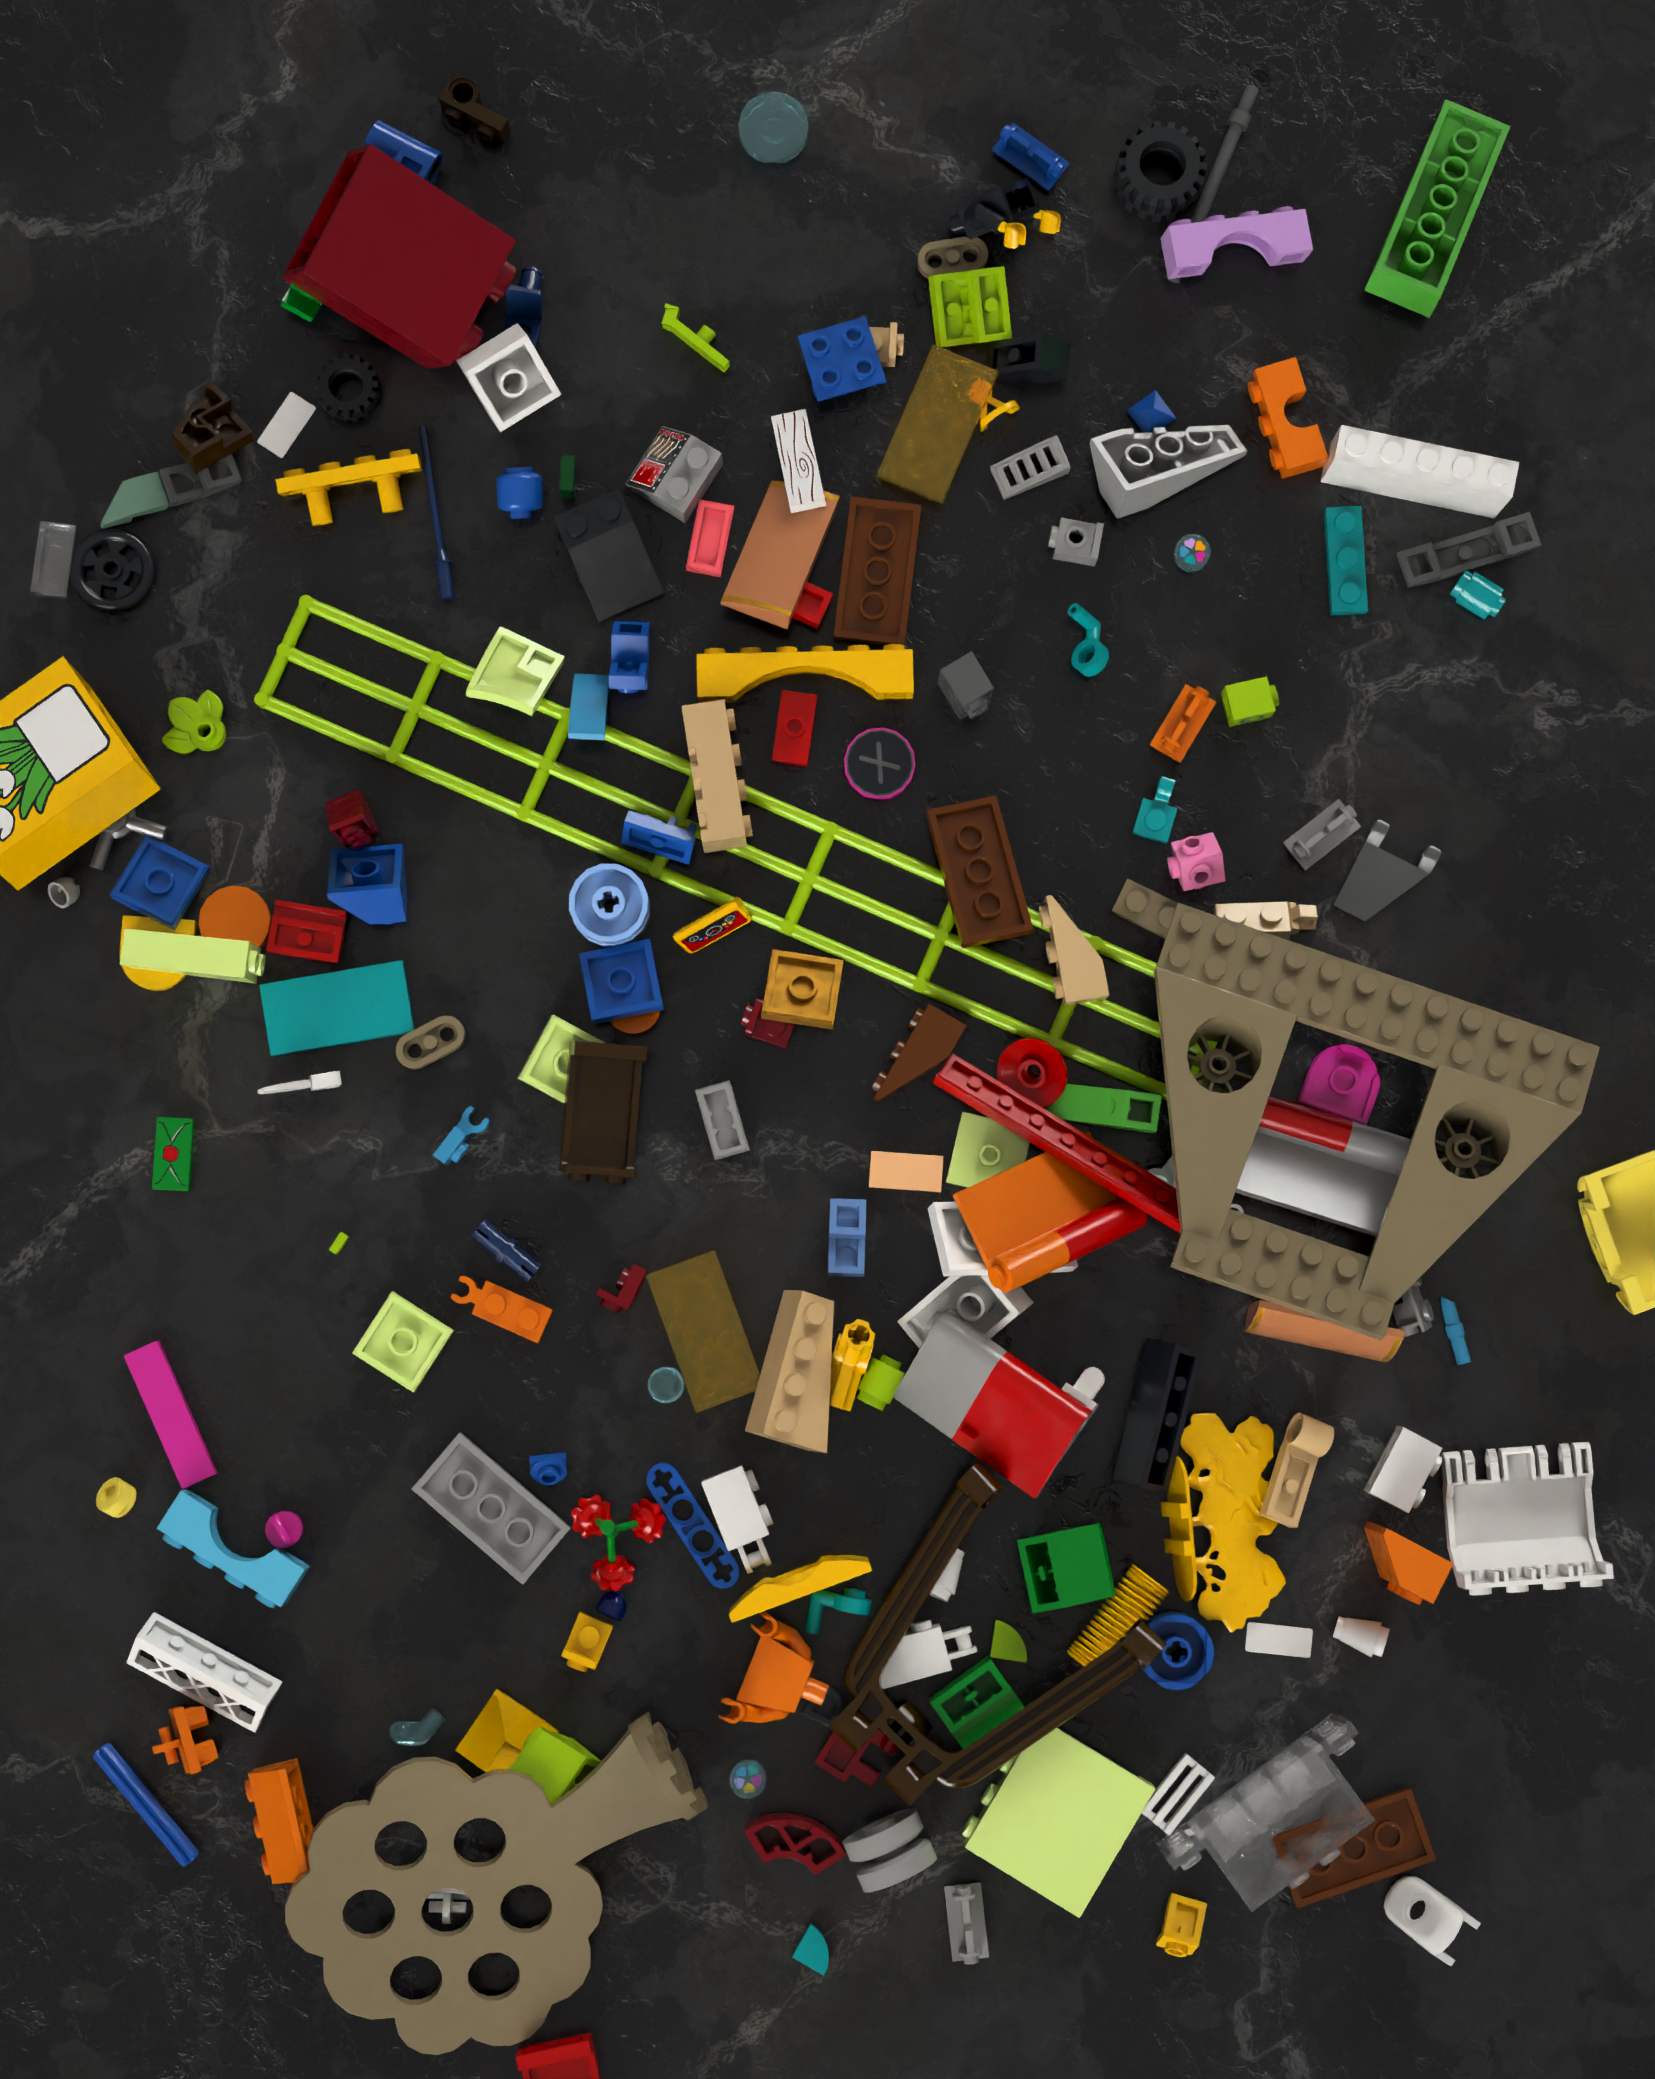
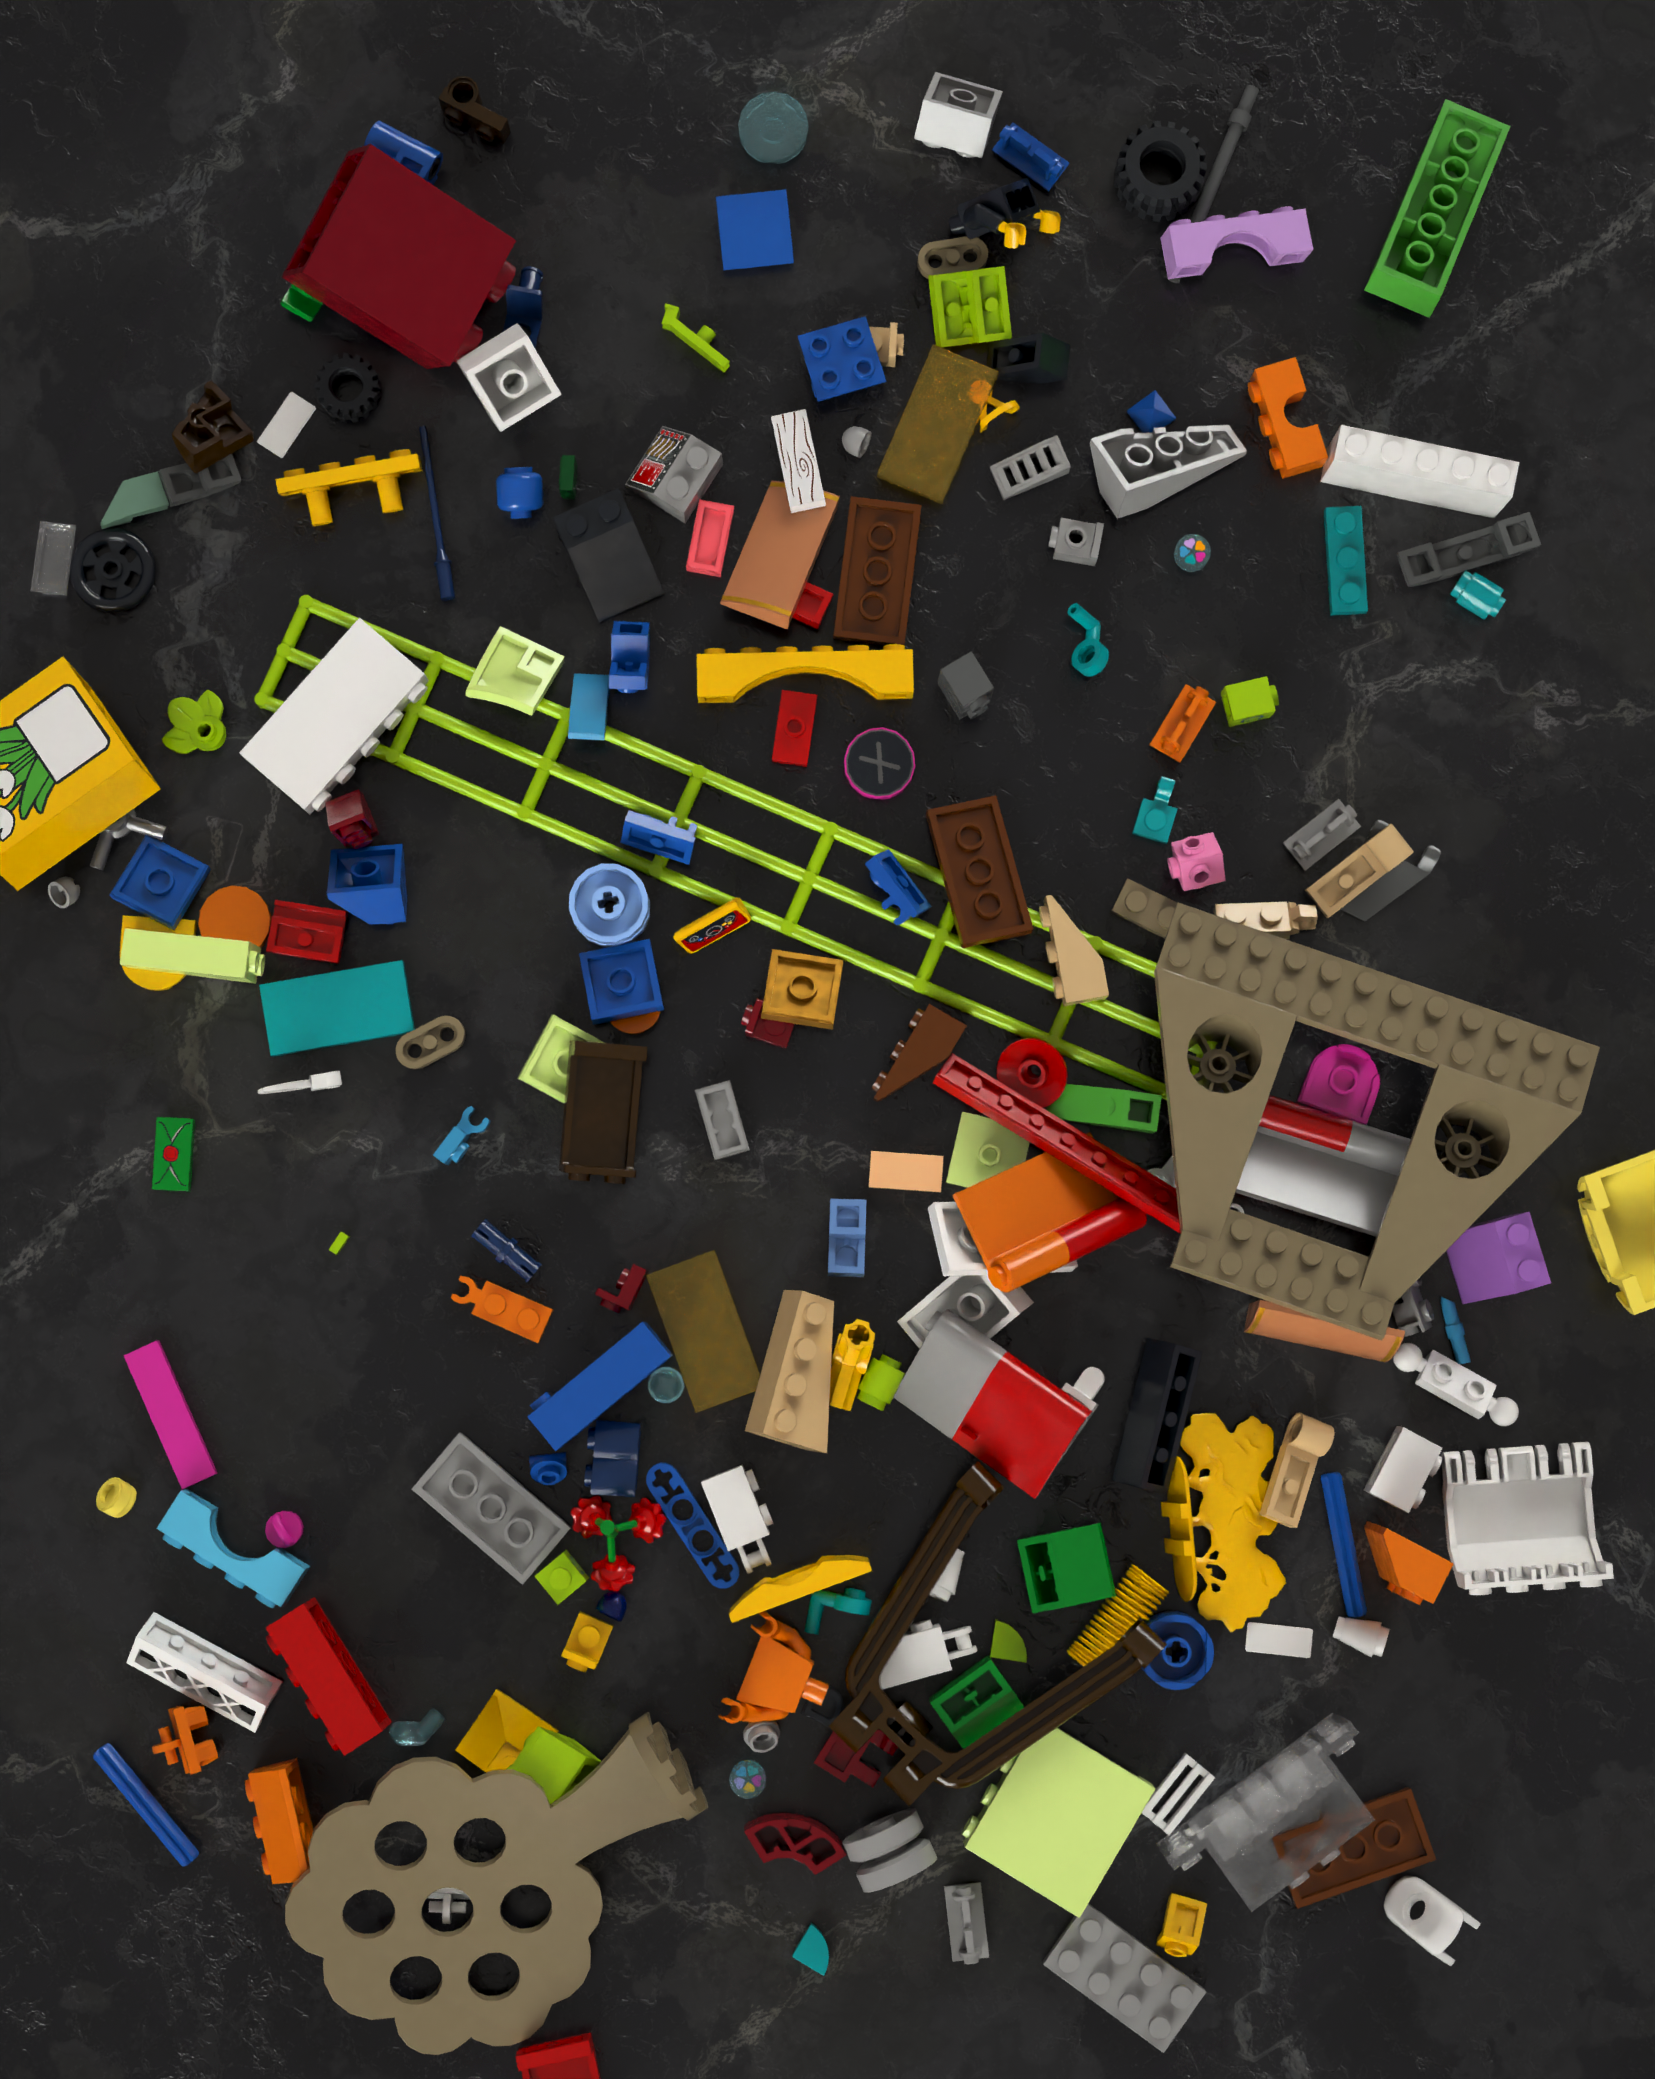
(328, 1676): none -> red brick
(335, 717): none -> white brick
(403, 1341): yellowish green plate -> none
(562, 1577): none -> lime brick
(599, 1386): none -> blue brick
(614, 1458): none -> dark blue brick
(714, 776): tan wedge -> none
(754, 229): none -> blue slope
(762, 1735): none -> light grey plate
(856, 440): none -> light grey hinge
(891, 876): none -> blue plate
(957, 115): none -> slope
(1124, 1977): none -> light grey plate
(1343, 1544): none -> blue axle
(1359, 870): none -> tan plate
(1456, 1384): none -> white plate
(1498, 1259): none -> medium lavender slope

